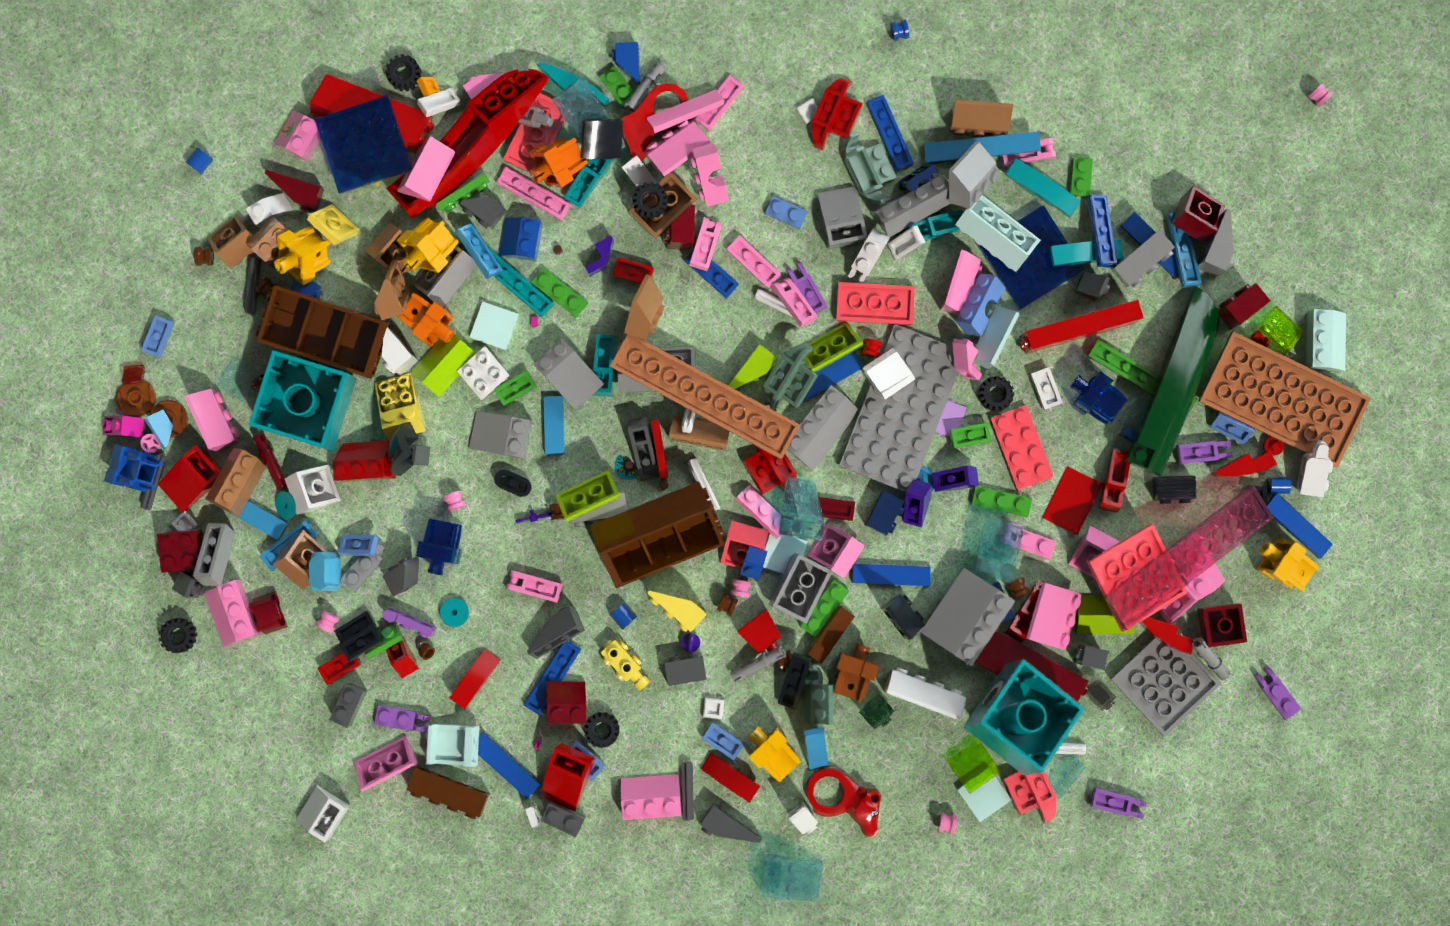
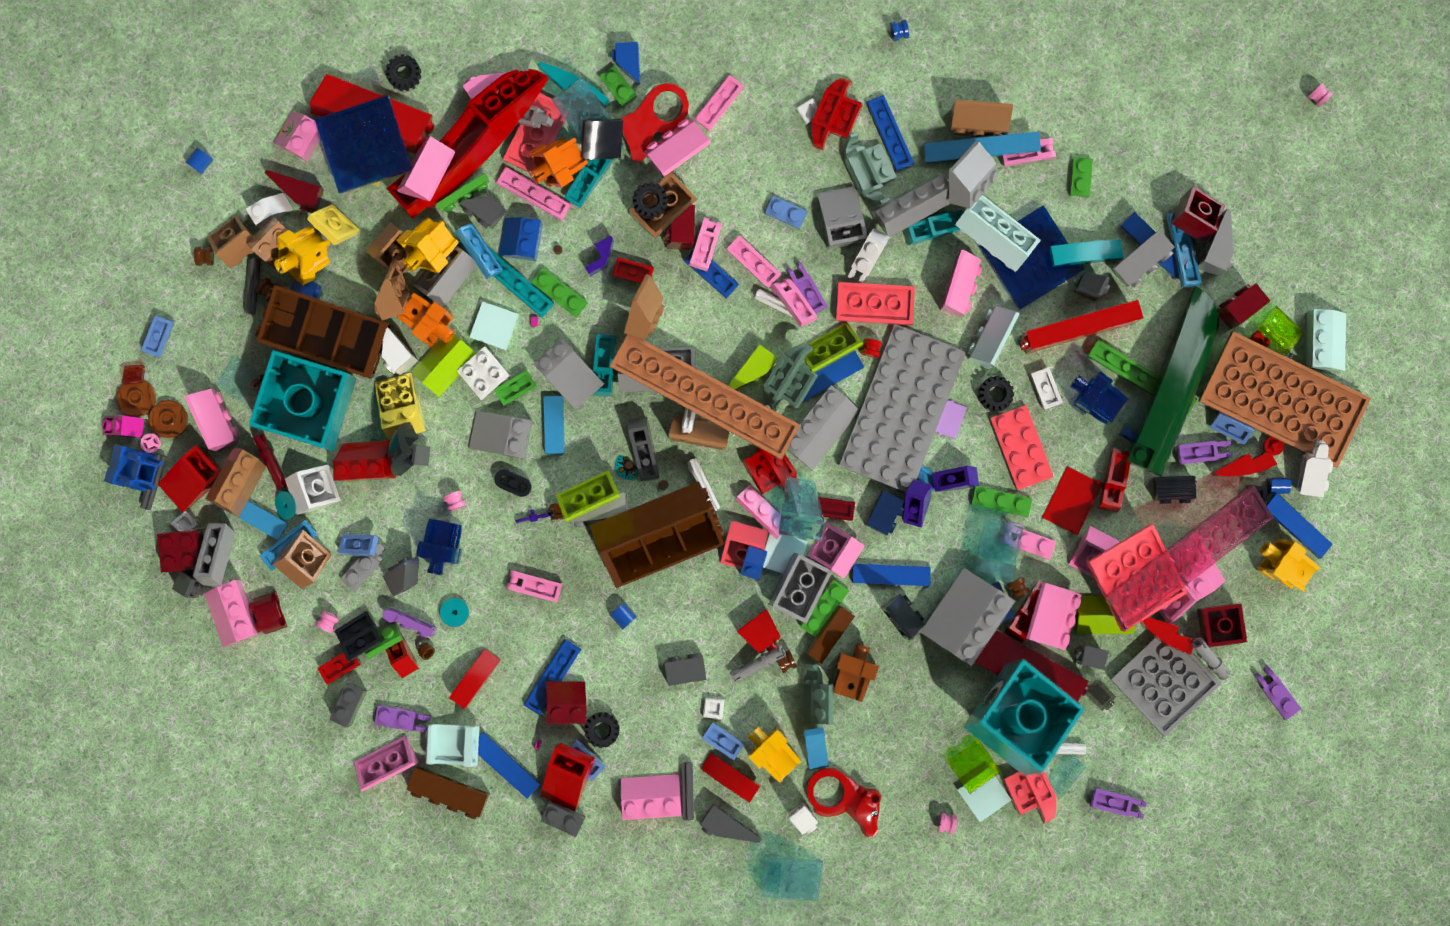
(160, 426): medium azure tile -> none
(166, 632): black tyre -> none
(322, 814): white slope -> none
(325, 571): medium azure slope -> none
(428, 86): light orange tile -> none
(438, 102): white tile -> none
(533, 816): white tile -> none
(557, 631): dark grey slope -> none
(622, 659): light yellow brick -> none
(638, 172): white tile -> none
(650, 80): light grey pin -> none
(659, 449): red tile -> none
(684, 610): light yellow slope -> none
(685, 111): bright pink tile -> none
(690, 642): dark purple tile -> none
(712, 188): bright pink arch -> none
(727, 605): reddish brown wheel -> none
(740, 588): bright pink wheel -> none
(794, 680): black plate -> none
(877, 712): clear green brick -> none
(888, 373): white slope -> none
(906, 242): white tile -> none
(911, 181): dark blue plate -> none
(925, 694): white slope -> none
(964, 355): bright pink slope -> none
(970, 435): bright green plate -> none
(972, 316): medium blue arch -> none
(1042, 187): teal slope -> none
(1101, 231): blue tile -> none

